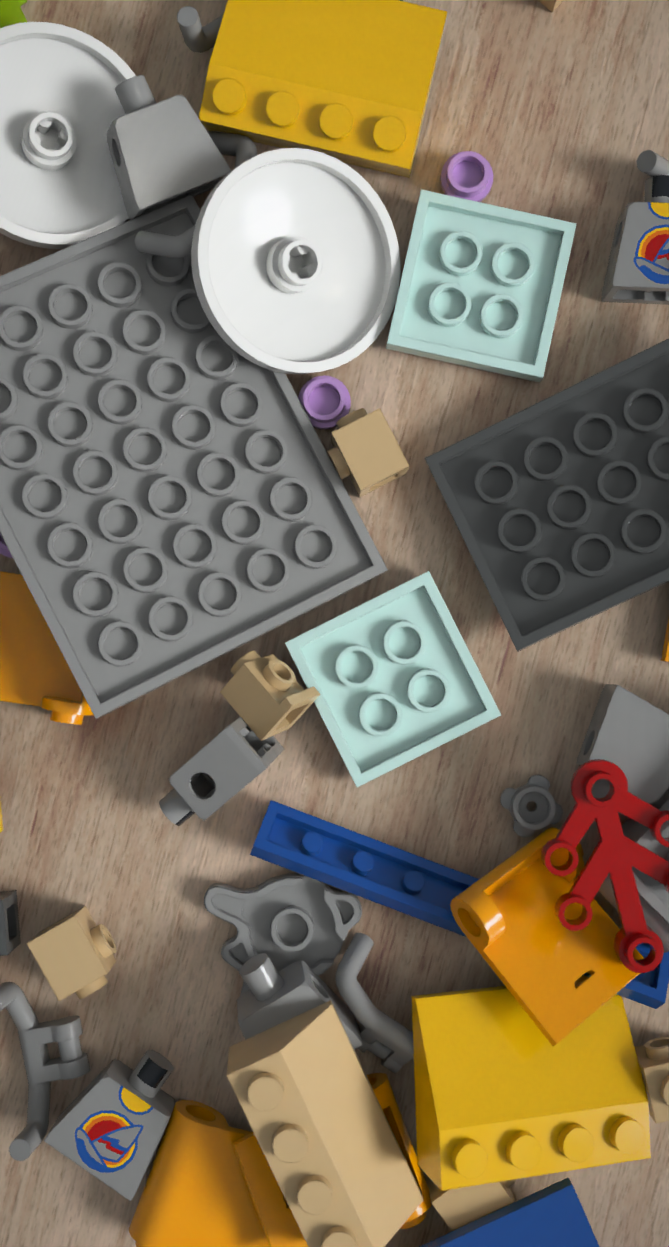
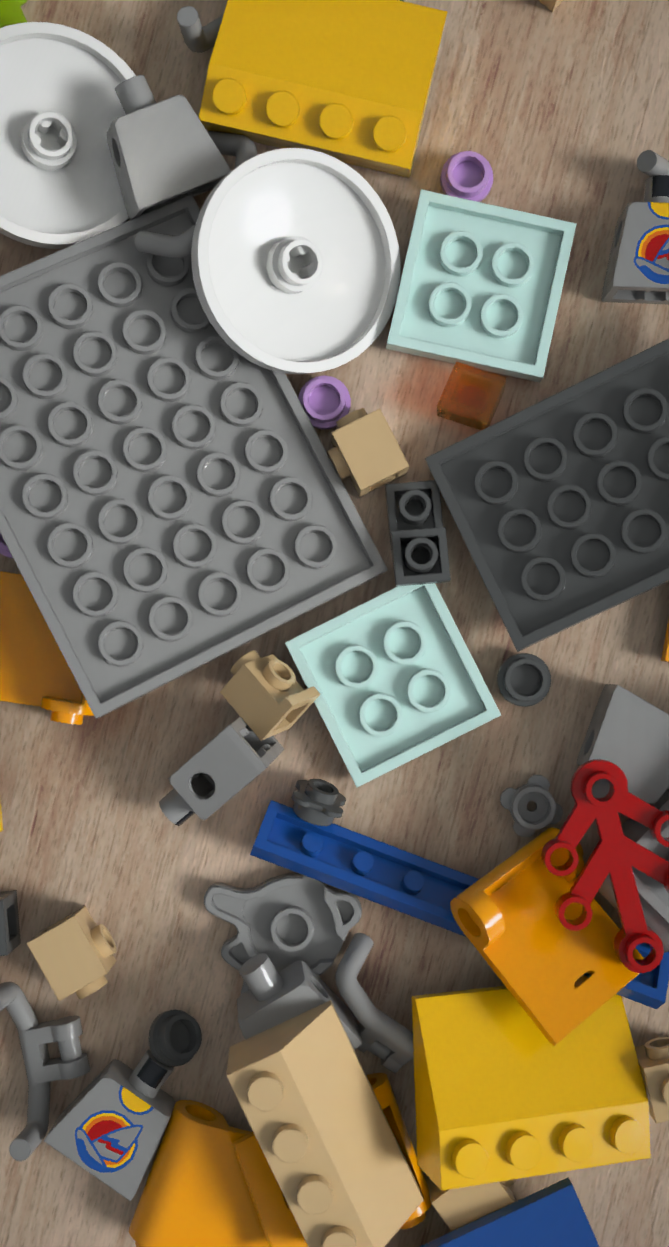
(174, 1038): none -> dark grey plate
(317, 802): none -> dark grey plate
(417, 533): none -> dark grey slope
(471, 396): none -> clear orange plate
(524, 679): none -> dark grey plate

